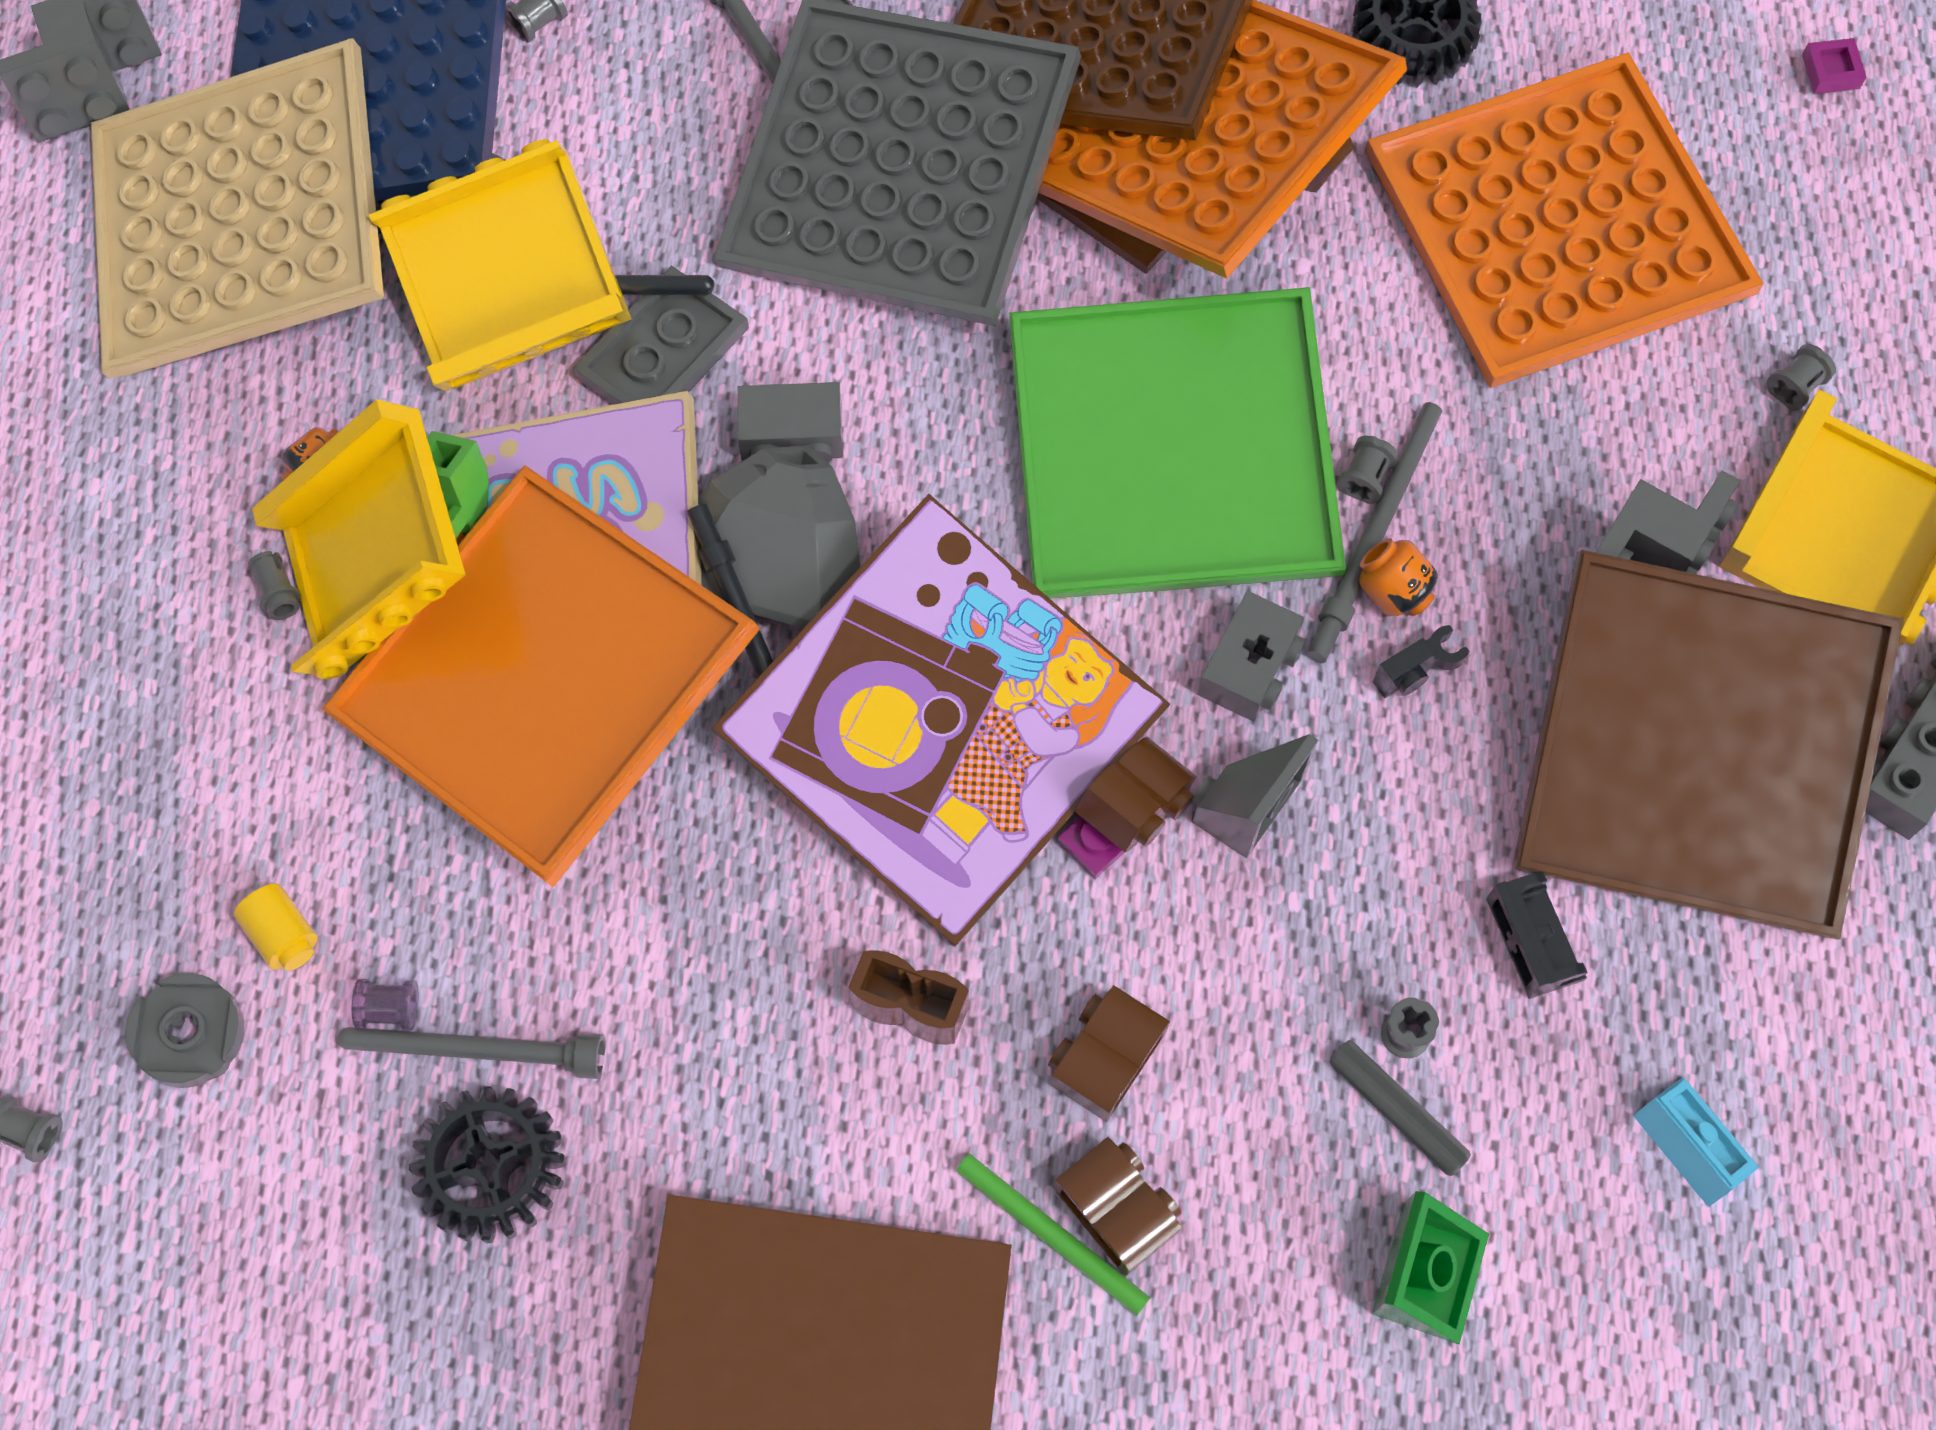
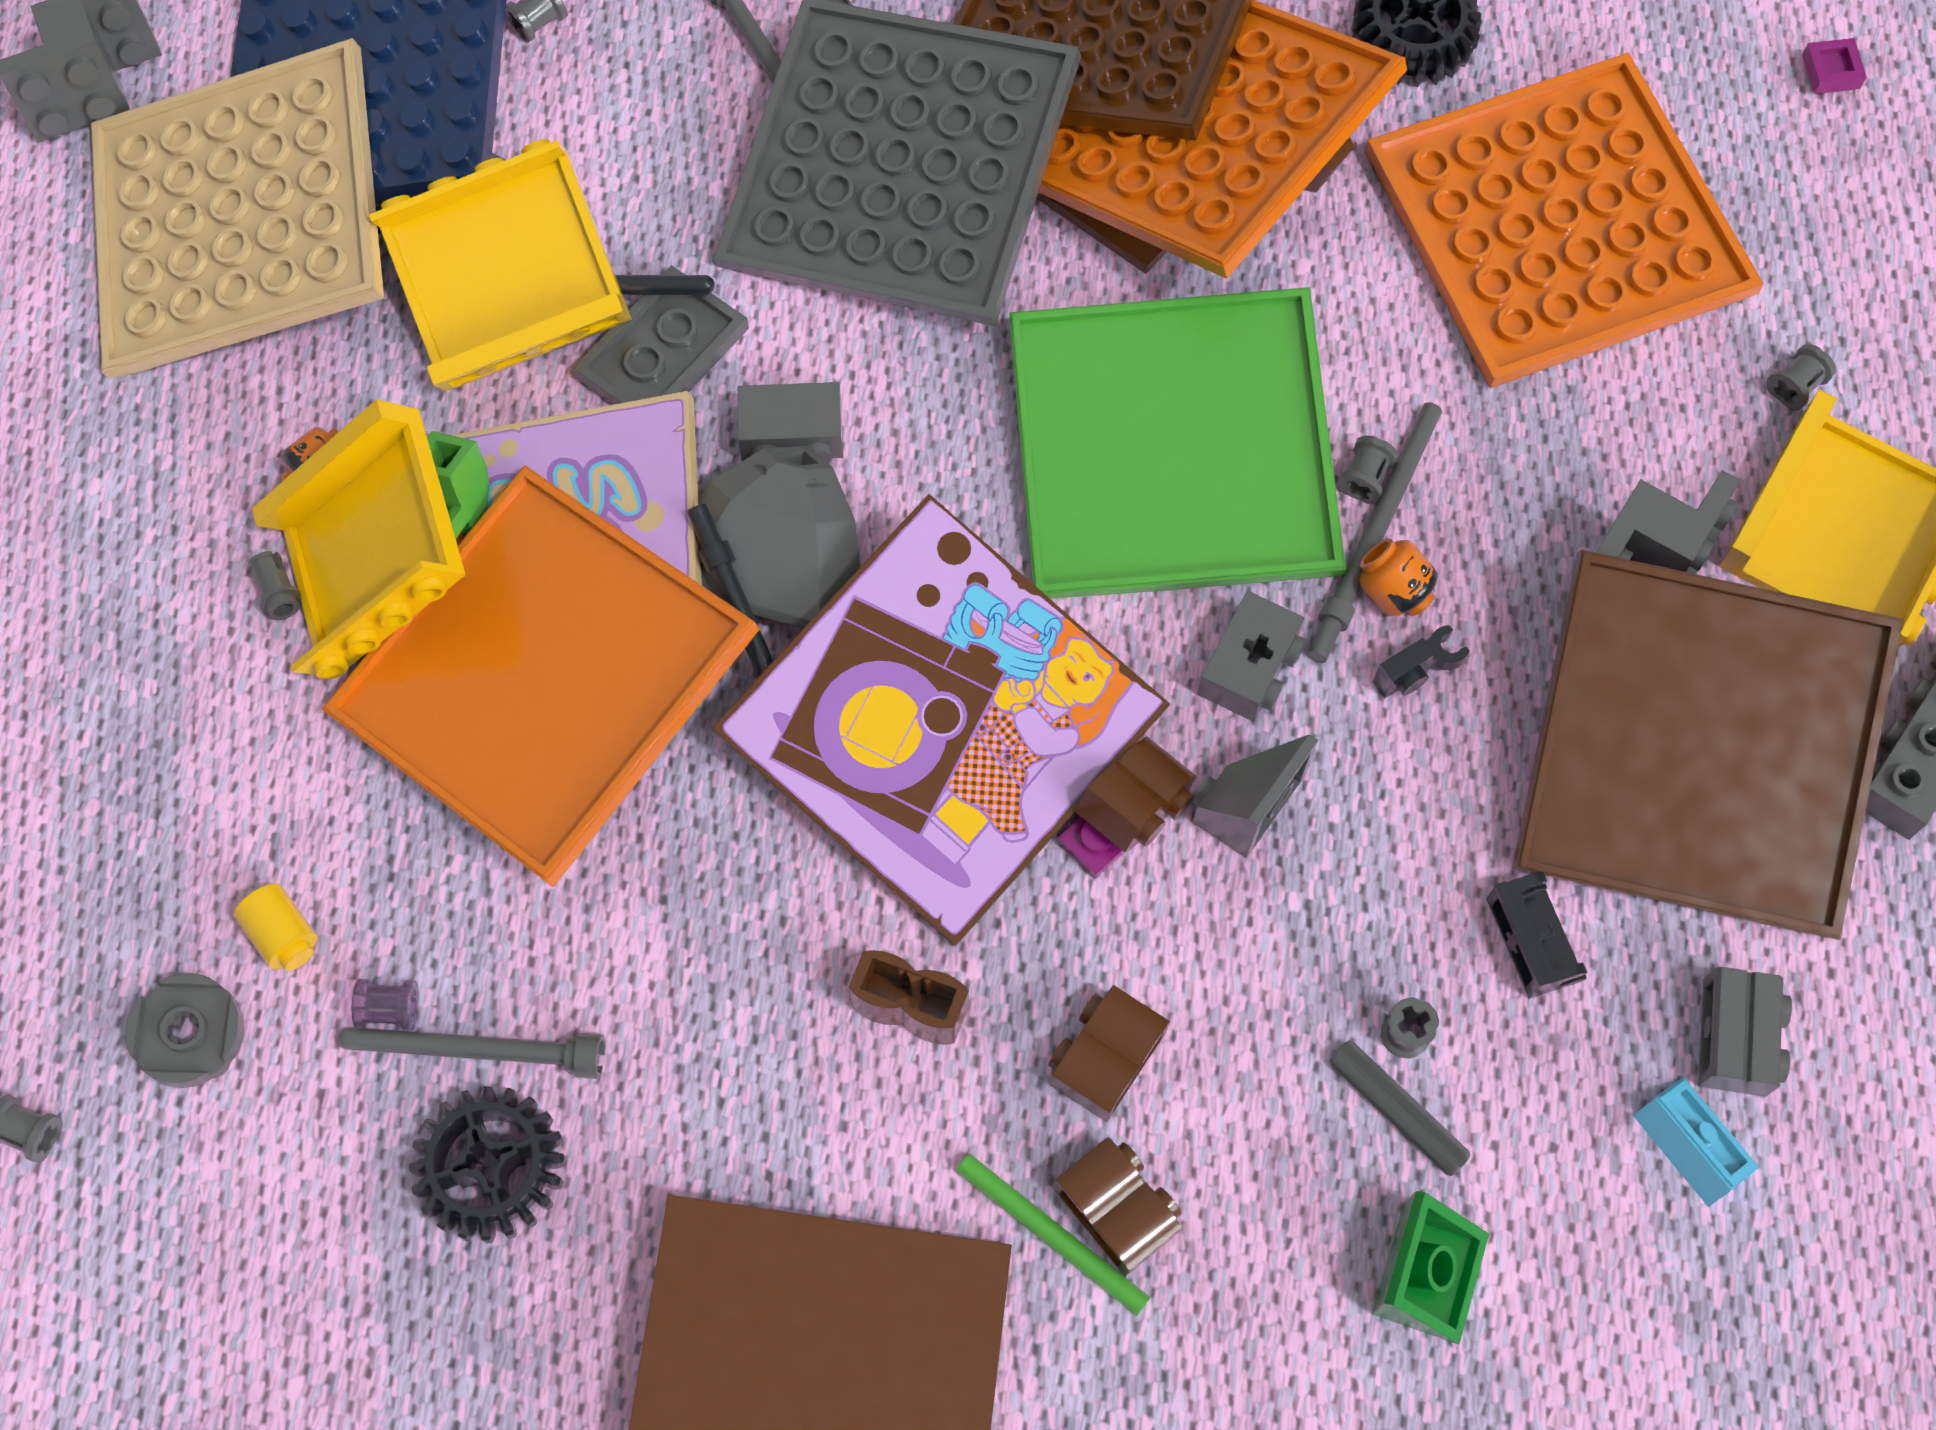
(1743, 1032): none -> dark grey brick

